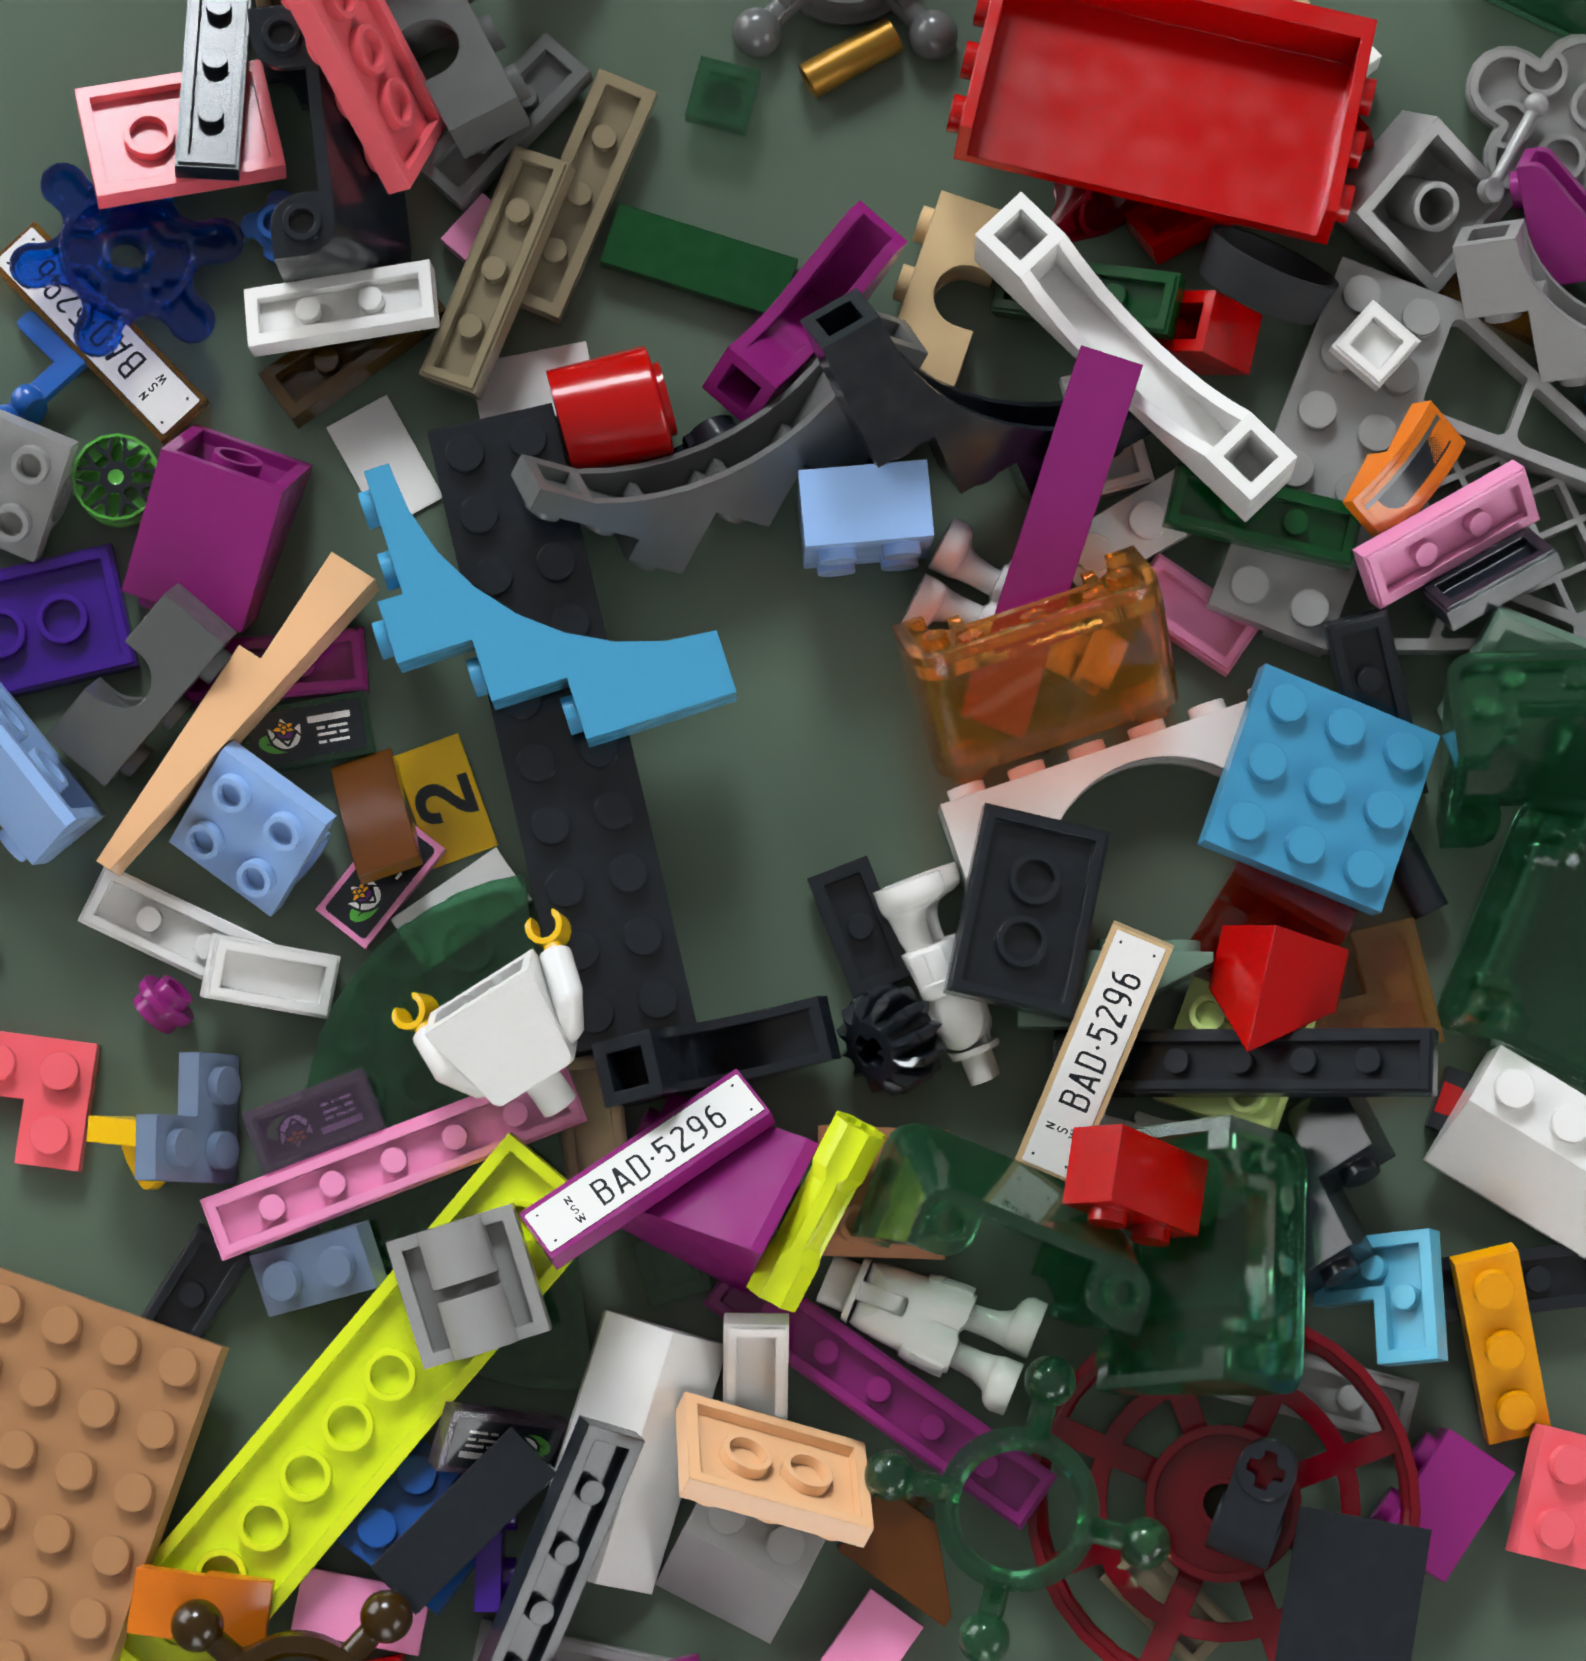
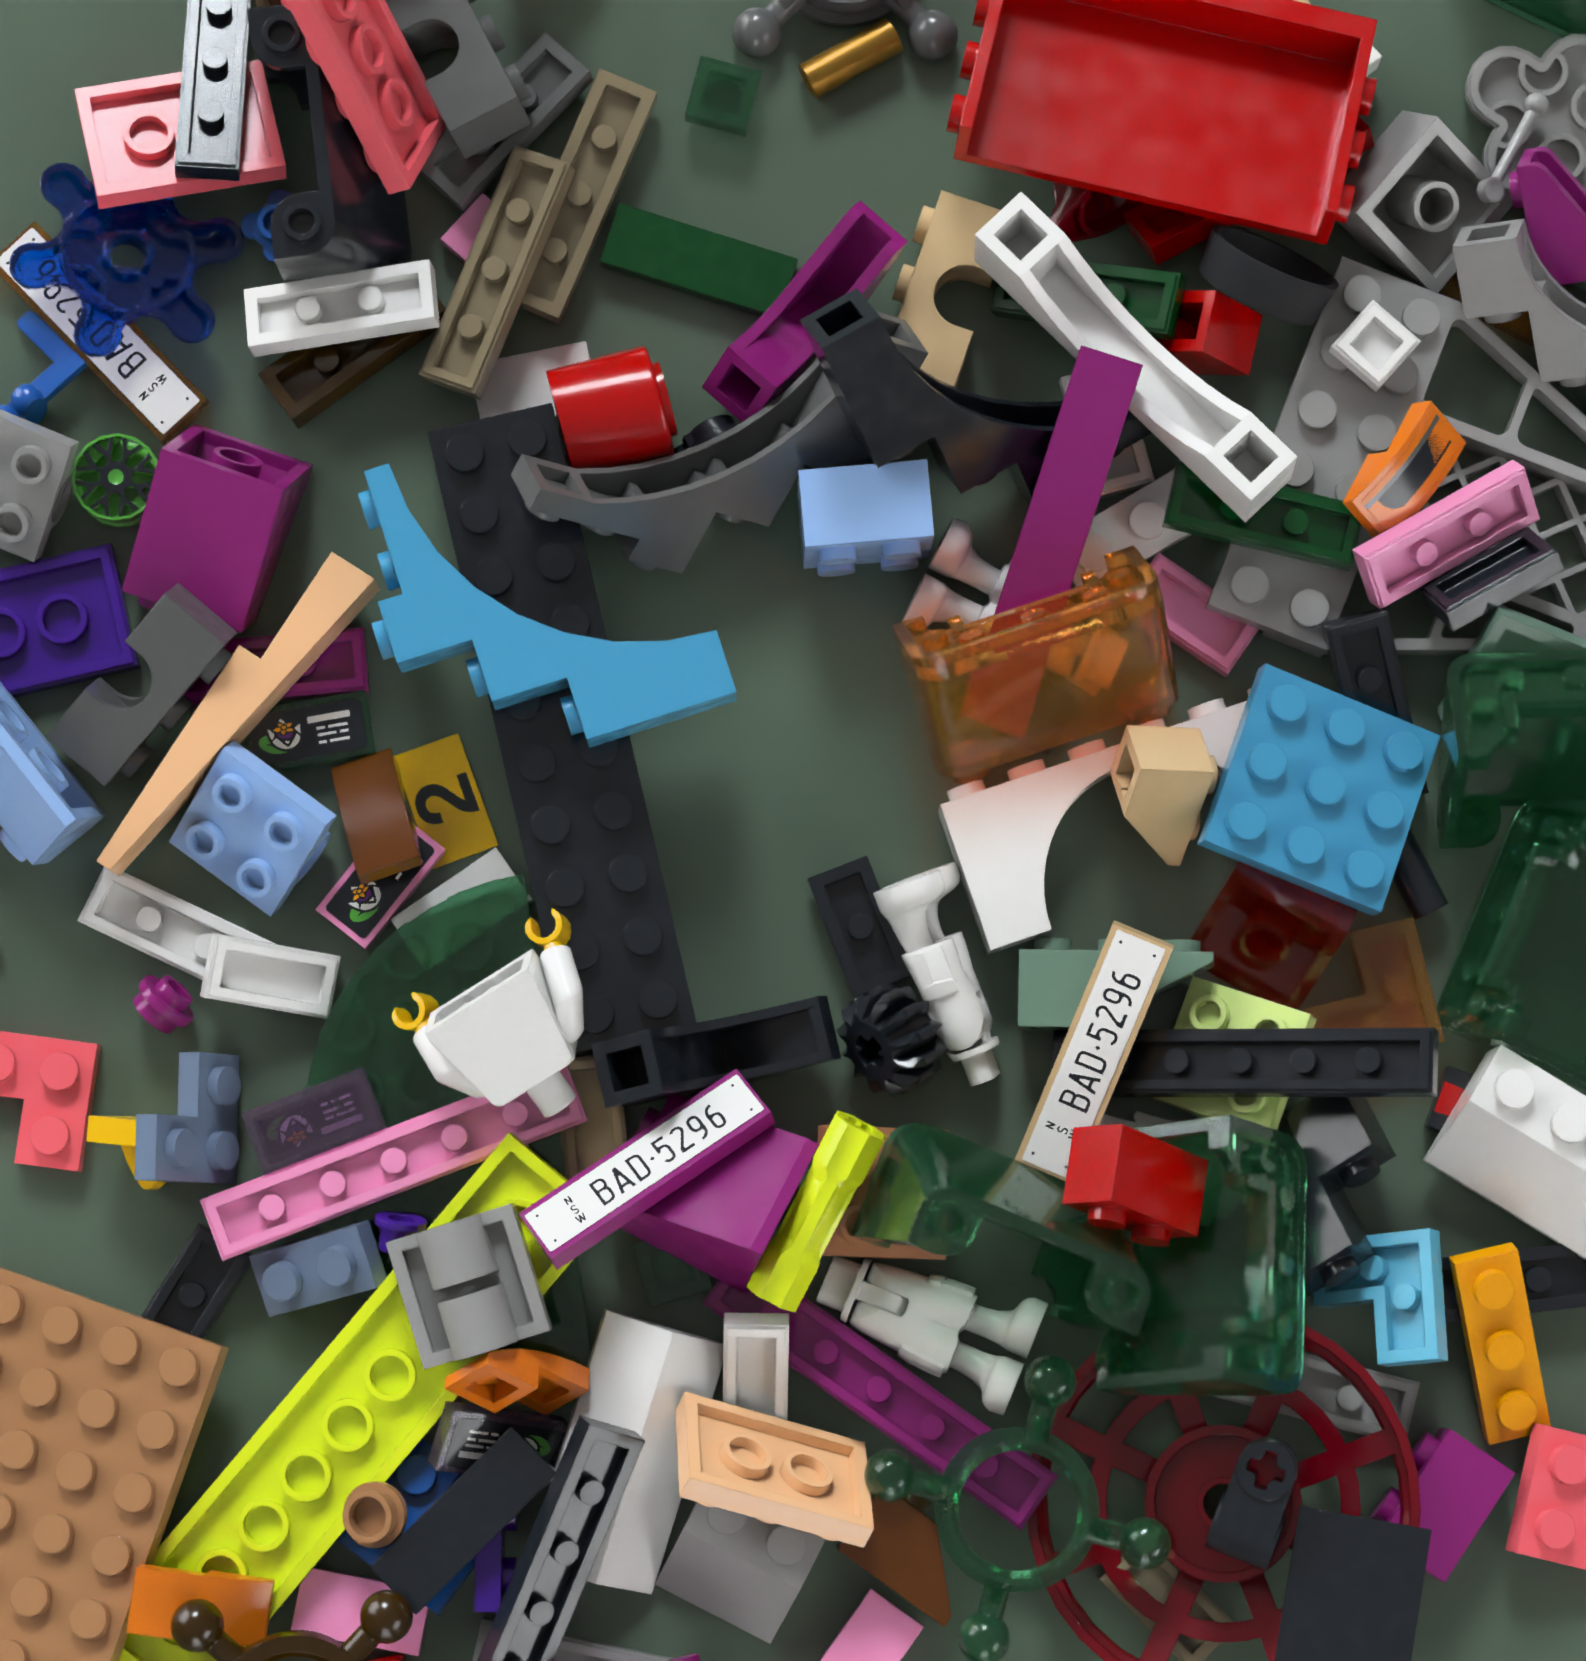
(375, 1514): none -> medium nougat plate
(378, 437): white sticker -> none
(397, 1225): none -> dark purple piece
(520, 1375): none -> orange slope
(1027, 912): black tile -> none
(1163, 785): none -> tan slope
(1275, 980): red slope -> none

